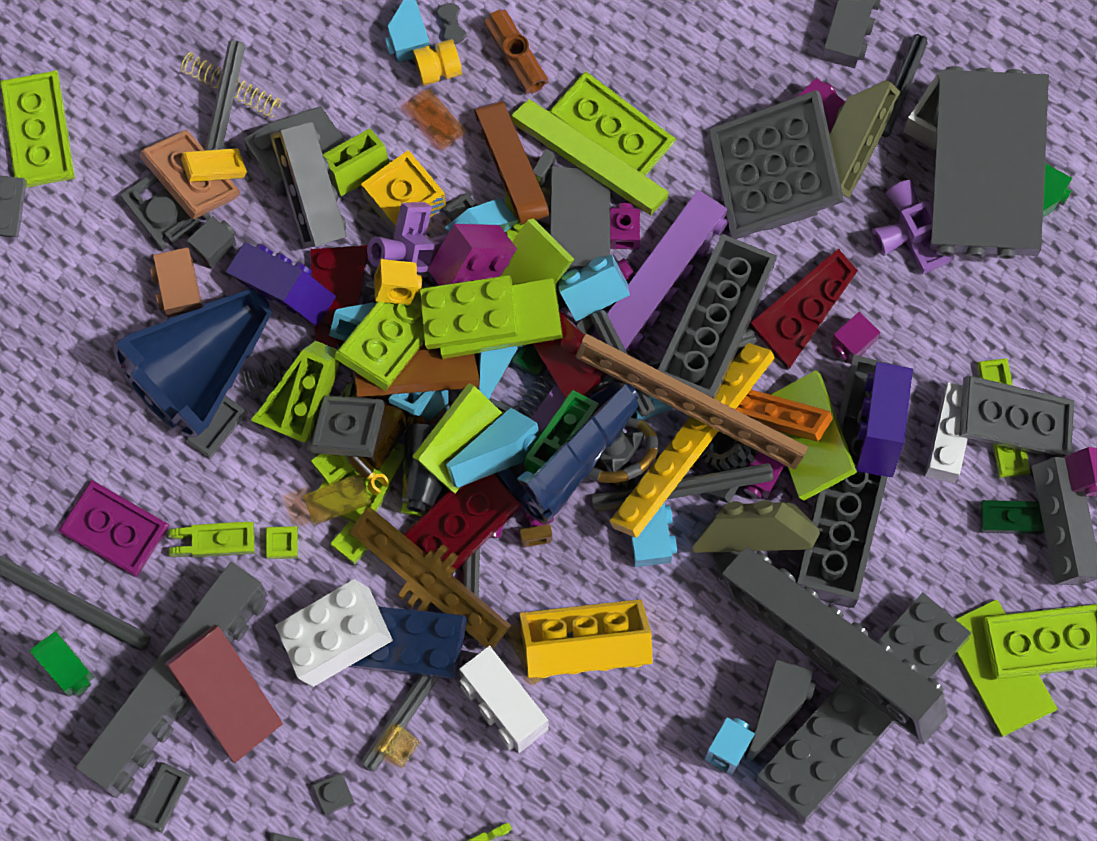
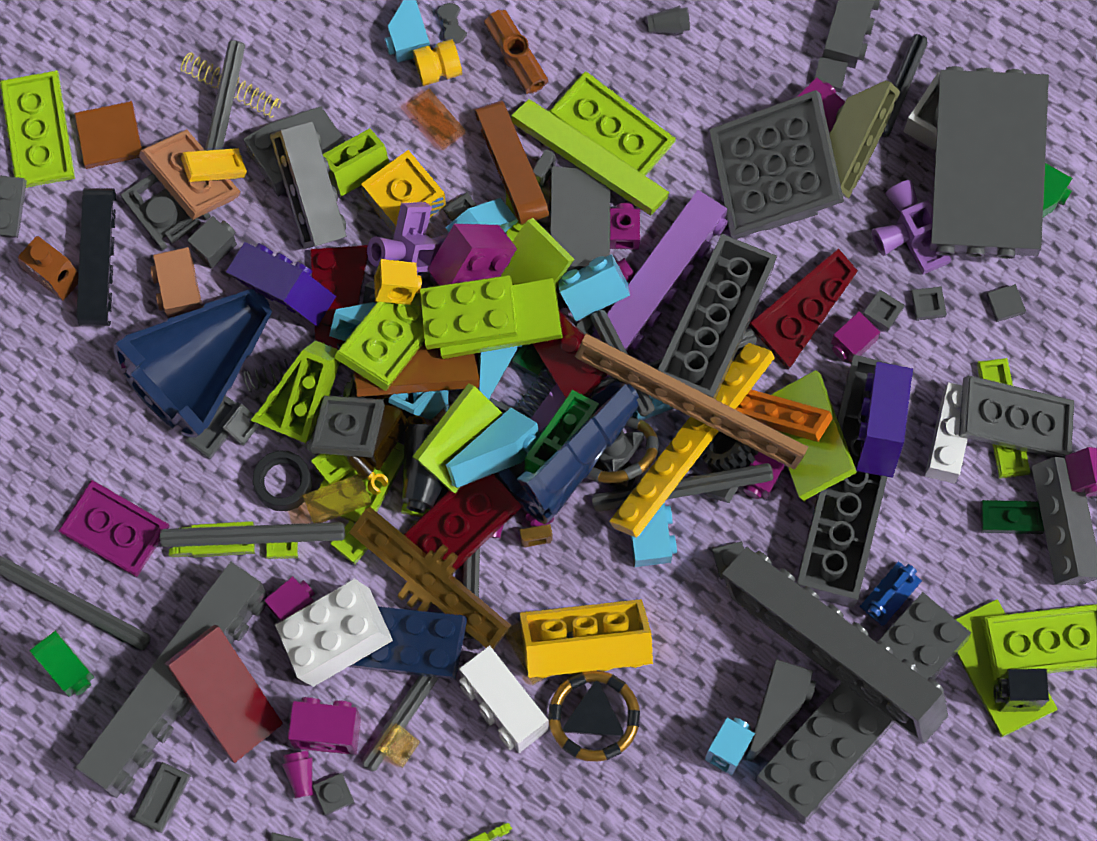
(45, 266): none -> dark orange torso
(95, 257): none -> black beam
(108, 134): none -> dark orange tile
(239, 424): none -> dark grey tile
(252, 534): none -> dark grey axle
(273, 459): none -> black tyre
(290, 598): none -> magenta brick
(299, 773): none -> magenta cone
(324, 726): none -> magenta brick
(594, 716): none -> piece
(671, 21): none -> dark grey cone
(758, 527): olive wedge -> none
(831, 72): none -> dark grey tile
(883, 310): none -> dark grey plate
(891, 593): none -> blue hinge
(928, 303): none -> dark grey tile
(1006, 303): none -> dark grey tile
(1022, 690): none -> black brick

